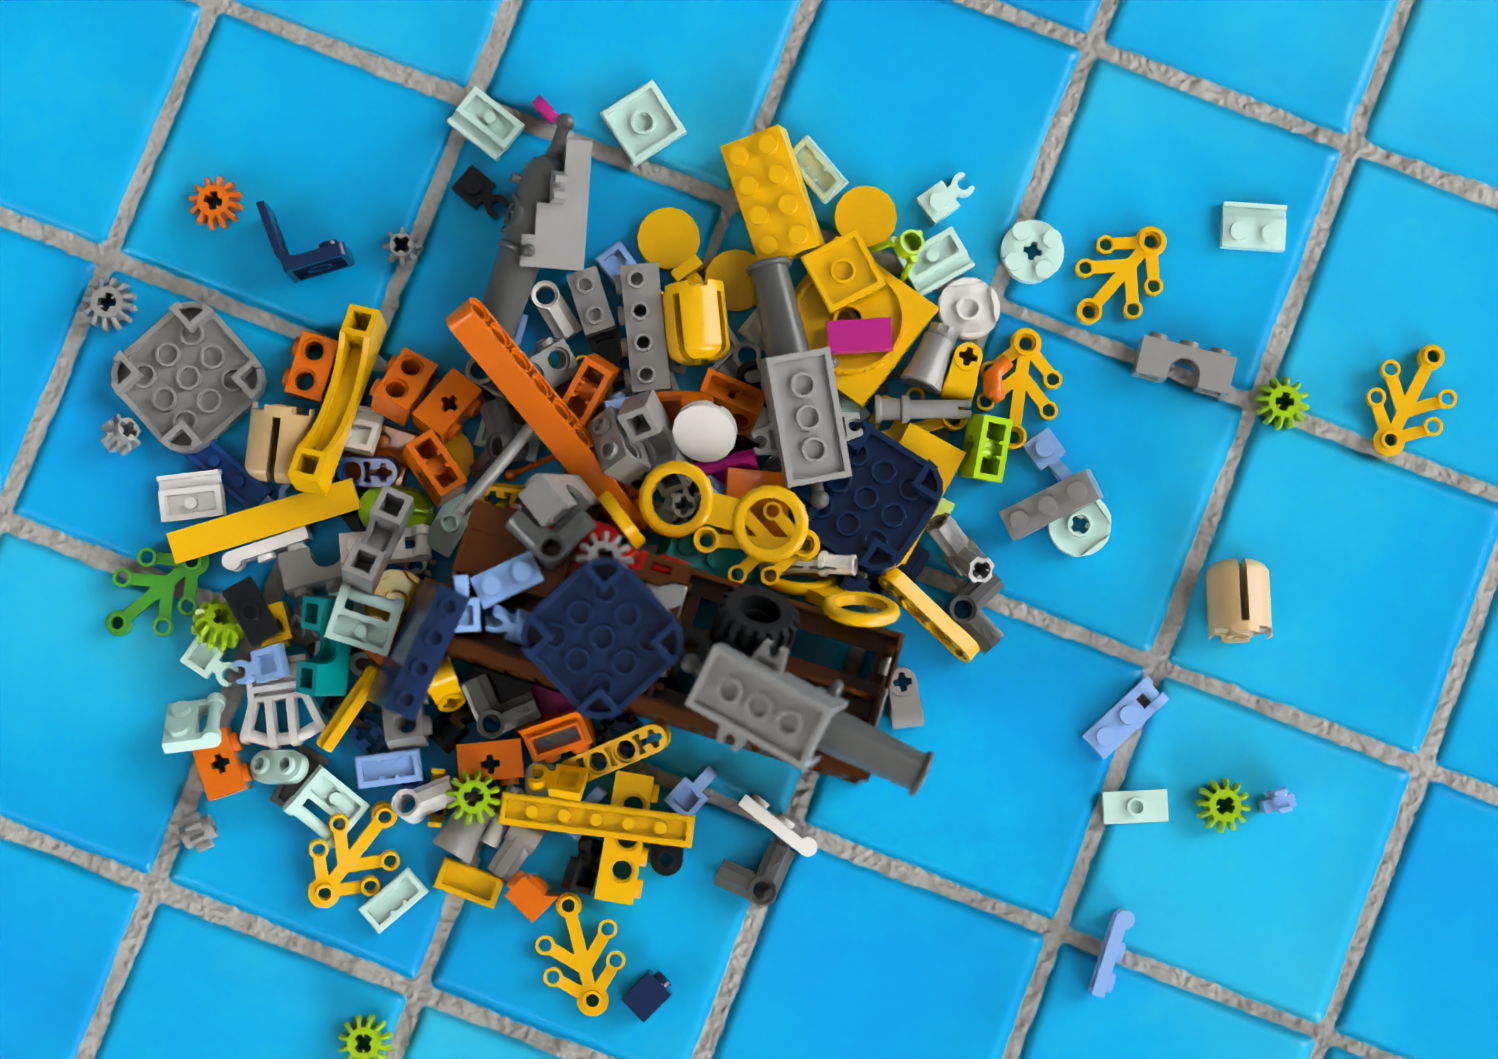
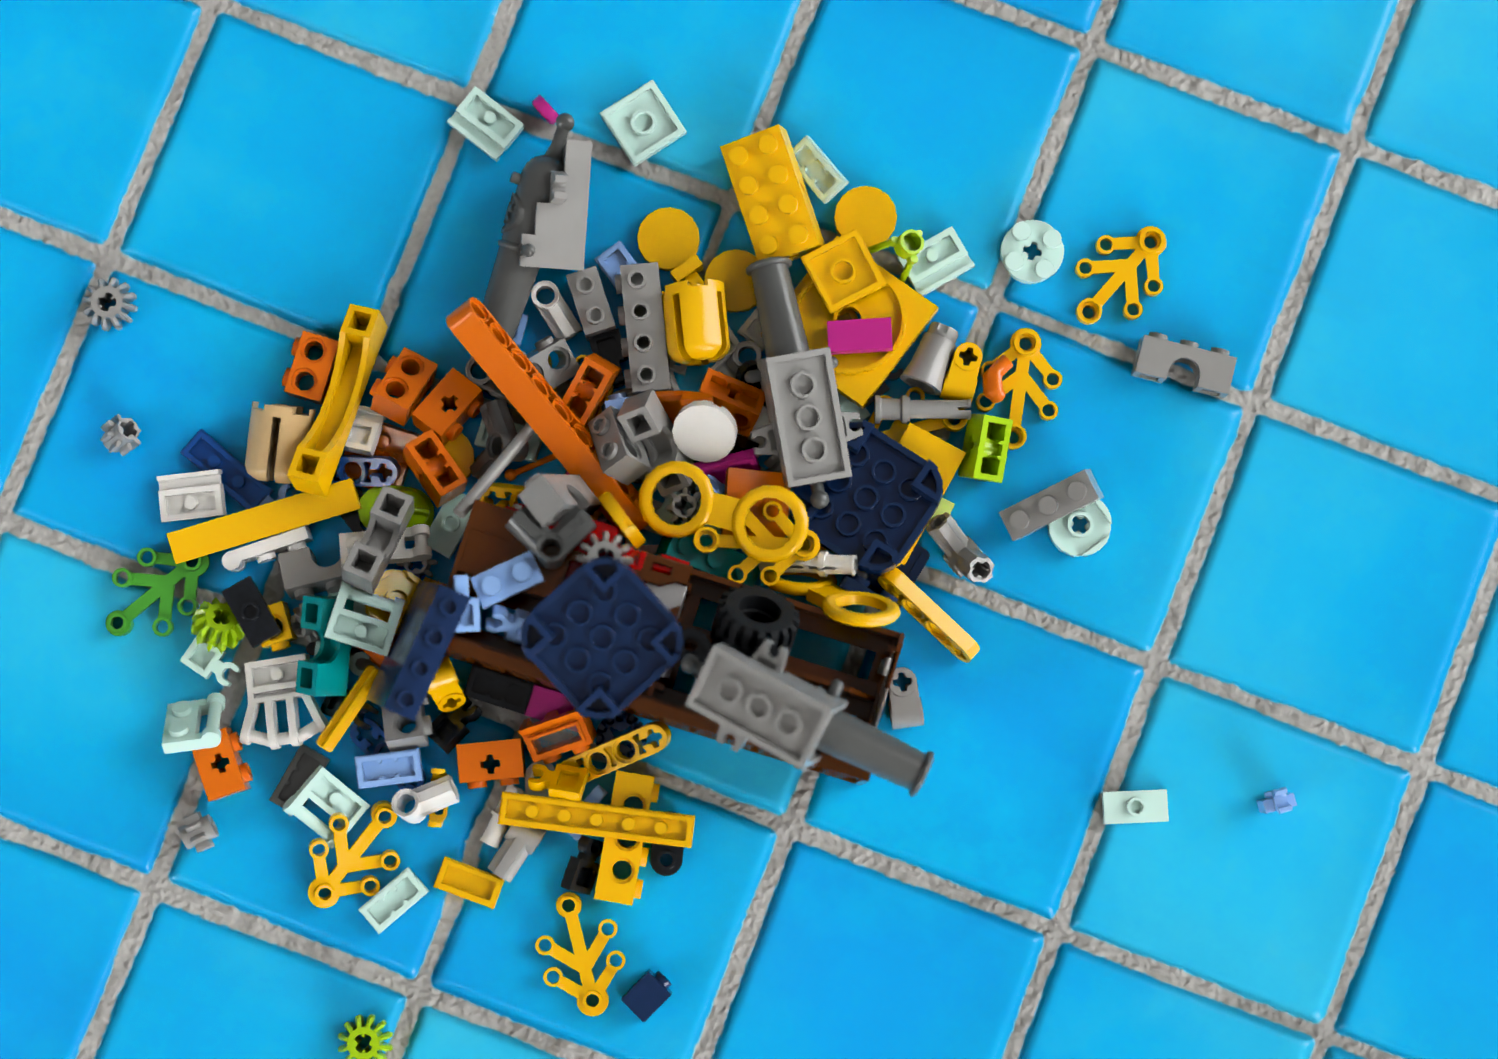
(188, 377): light grey tile -> none
(219, 190): orange gear -> none
(266, 665): light blue plate -> none
(273, 767): light aqua plate -> none
(326, 259): dark blue piece -> none
(400, 254): light grey gear -> none
(461, 838): light grey plant -> none
(466, 789): lime gear -> none
(477, 190): black plate -> none
(511, 713): dark grey piece -> none
(530, 894): orange window -> none
(689, 795): light blue plate -> none
(743, 881): dark grey piece -> none
(780, 826): white plate -> none
(941, 200): light aqua plate -> none
(969, 308): white tile -> none
(976, 623): dark grey piece -> none
(1046, 452): light blue plate -> none
(1111, 951): light blue plate -> none
(1124, 718): light blue plate -> none
(1222, 792): lime gear -> none
(1238, 600): tan cylinder -> none
(1253, 227): light aqua plate -> none
(1291, 396): lime gear -> none
(1406, 405): yellow plant -> none

